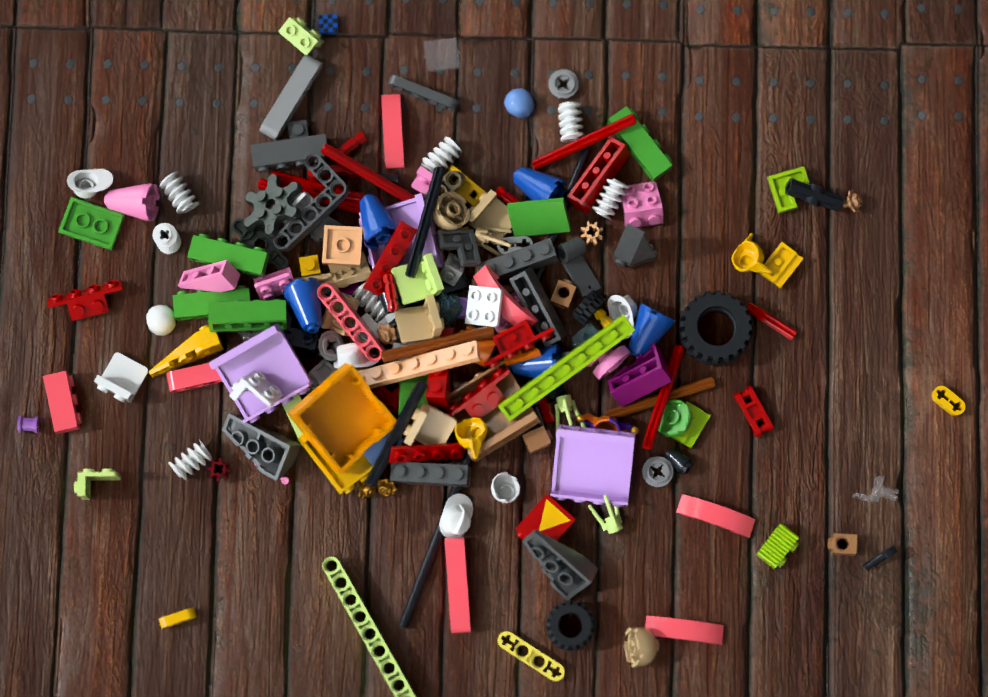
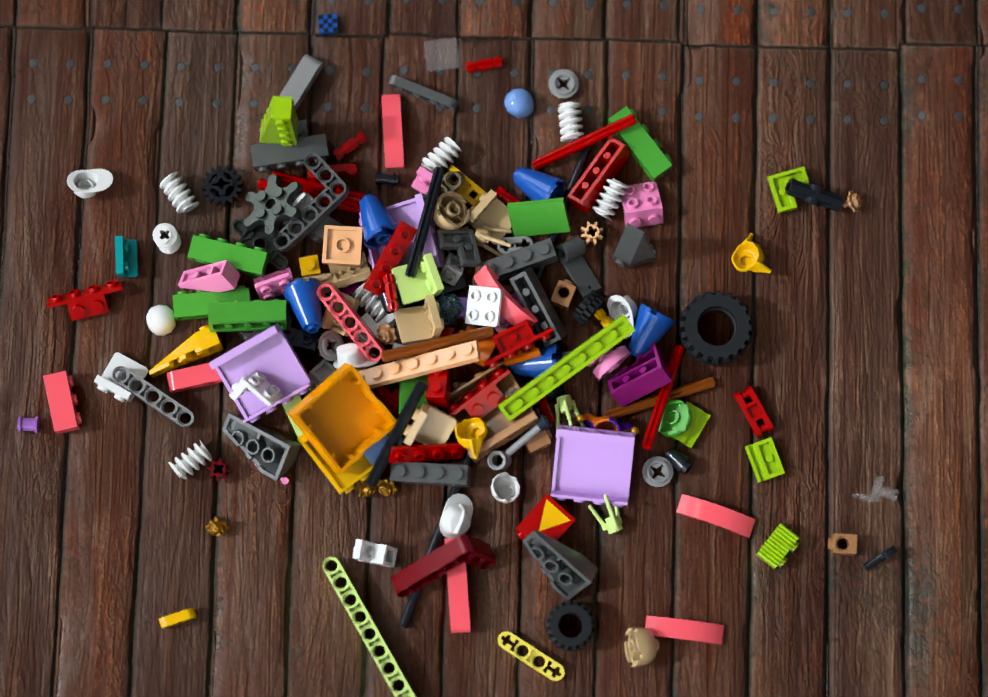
(83, 483): yellowish green bracket -> none
(91, 223): bright green tile -> none
(126, 257): none -> teal bracket
(134, 201): bright pink cone -> none
(146, 390): none -> light grey beam
(215, 185): none -> black gear
(217, 527): none -> pearl gold plant
(280, 122): none -> lime wedge
(301, 36): yellowish green bracket -> none
(366, 173): red axle -> none
(374, 553): none -> white brick
(441, 561): none -> dark red beam
(484, 64): none -> red axle
(541, 424): none -> light grey piece
(583, 335): clear light blue brick -> none
(764, 460): none -> lime plate
(771, 321): red axle -> none
(782, 263): yellow plate -> none
(951, 398): yellow beam -> none

